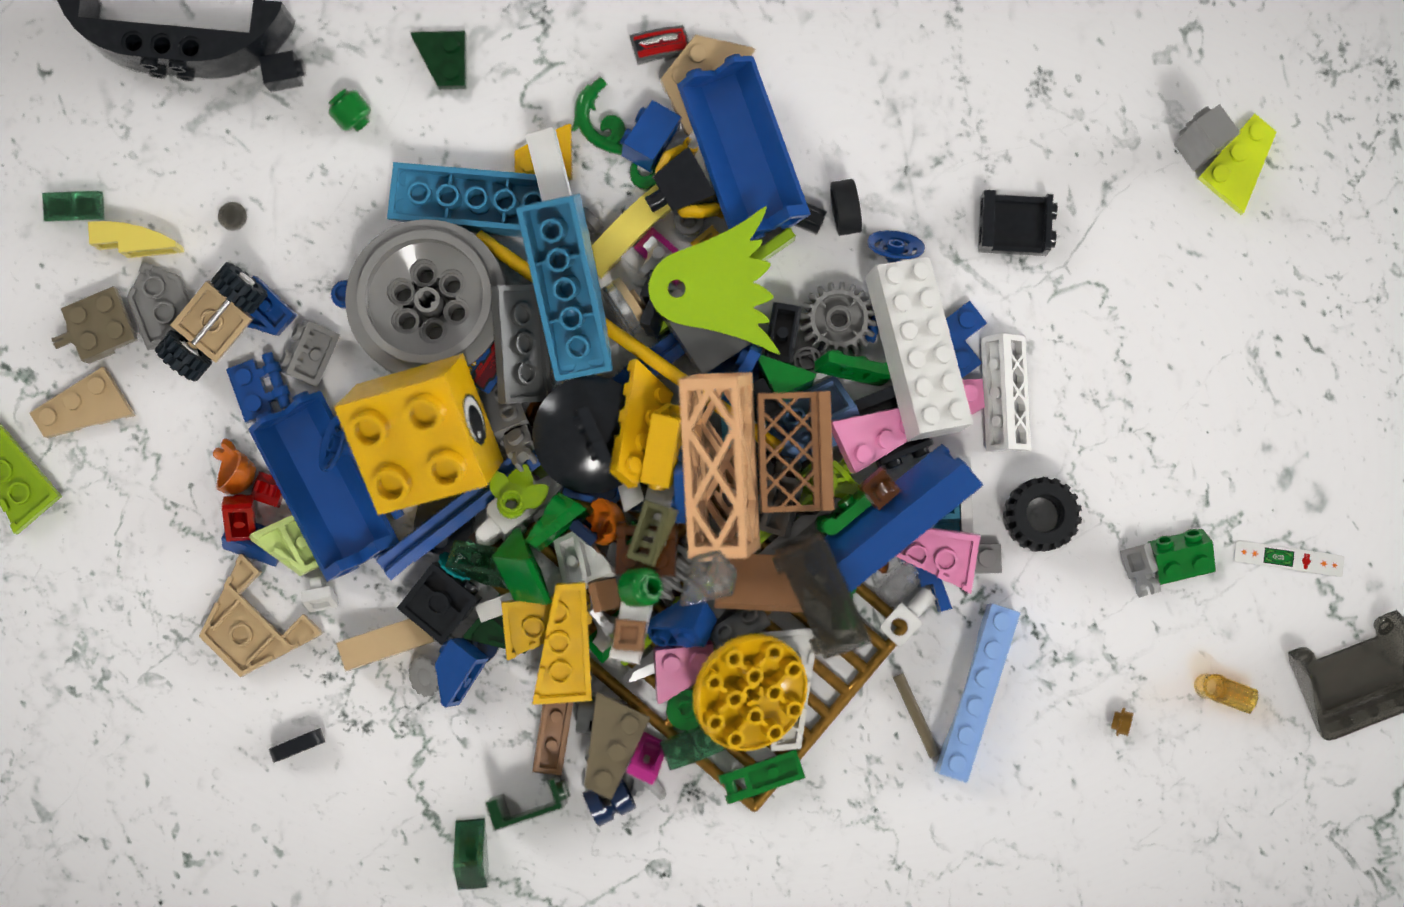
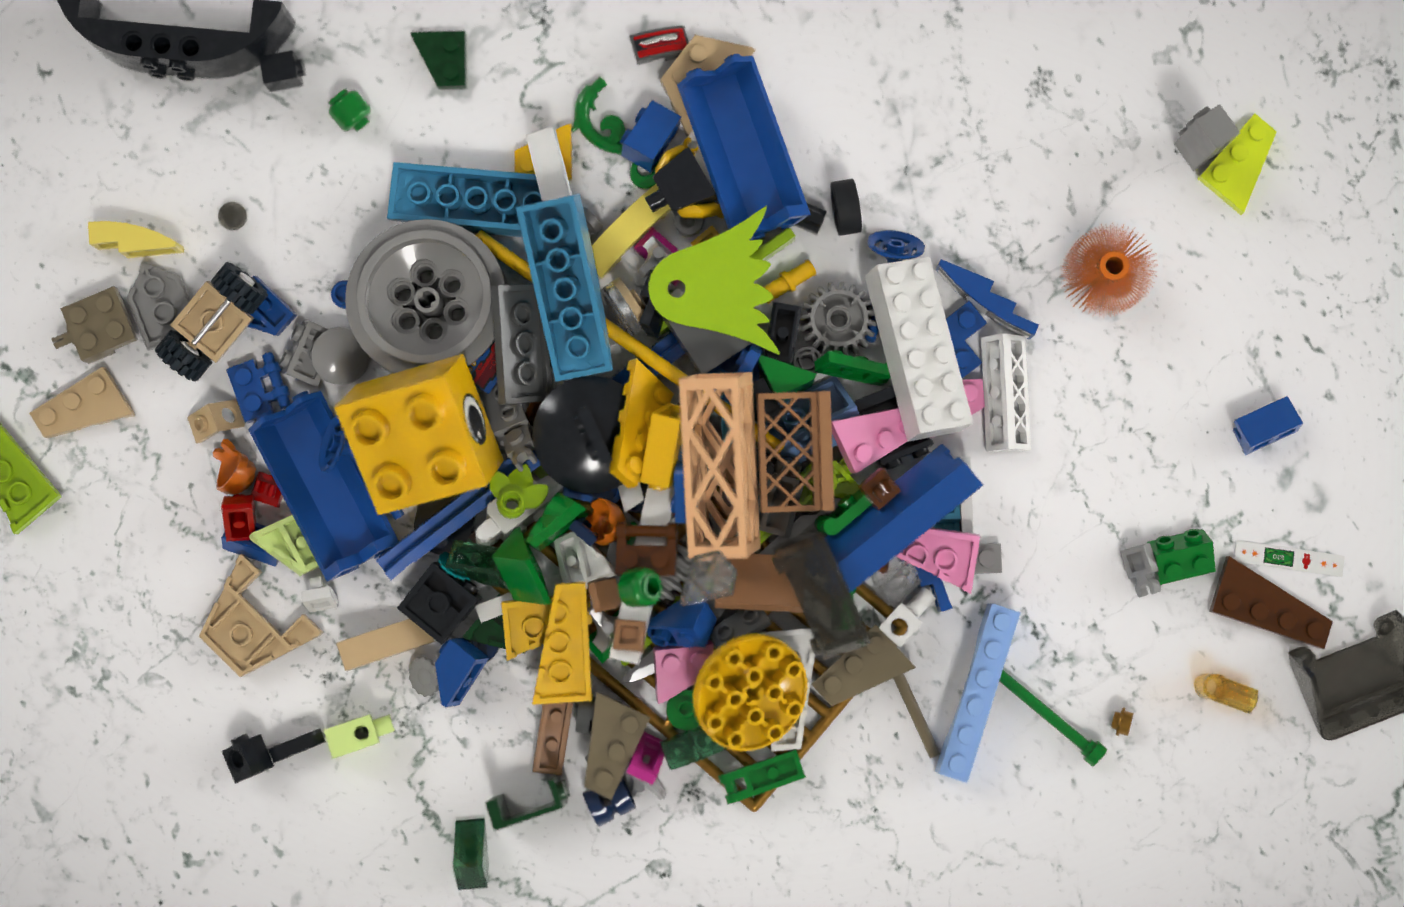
(73, 206): clear green slope -> none
(210, 421): none -> tan bracket
(247, 757): none -> black brick
(339, 356): none -> light grey dish
(343, 737): none -> yellowish green torso
(642, 528): olive slope -> none
(789, 280): none -> yellow pin
(862, 669): none -> dark tan wing
(977, 291): none -> blue slope
(1016, 224): black panel -> none
(1066, 508): black tyre -> none
(1090, 750): none -> green piece
(1100, 278): none -> orange piece
(1261, 604): none -> reddish brown wing
(1267, 425): none -> blue hinge

